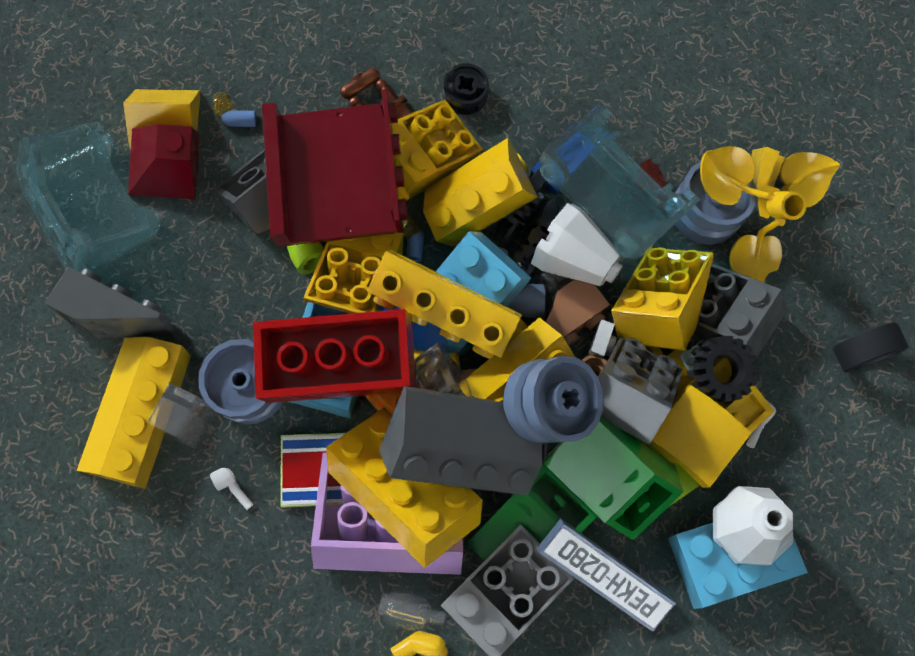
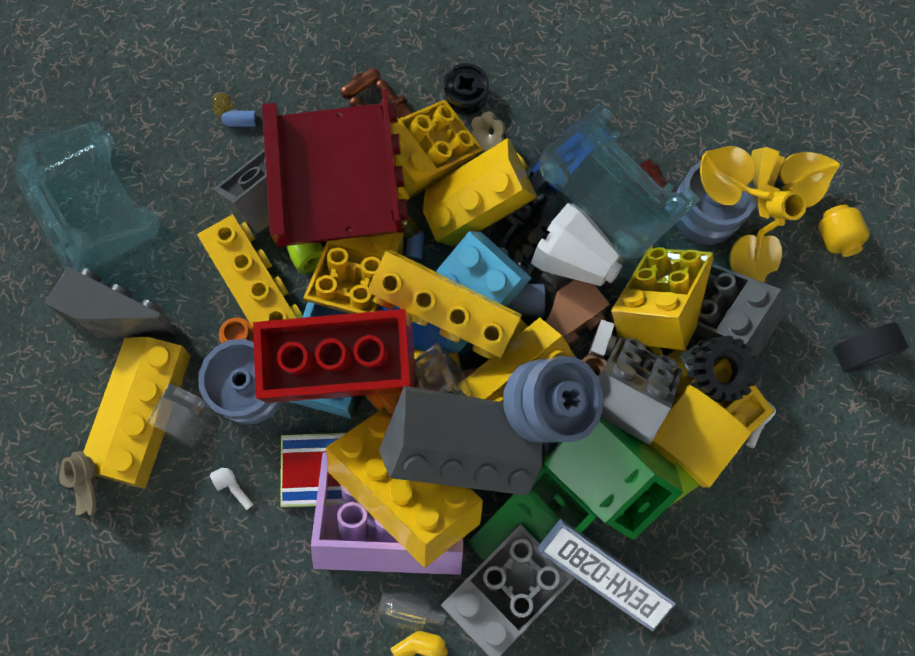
(77, 473): none -> dark tan plate
(161, 107): yellow slope -> none
(164, 161): dark red slope -> none
(235, 329): none -> orange plate
(247, 272): none -> yellow brick
(488, 130): none -> dark tan plant
(714, 577): medium azure brick -> none
(753, 525): white cone -> none
(843, 230): none -> yellow head

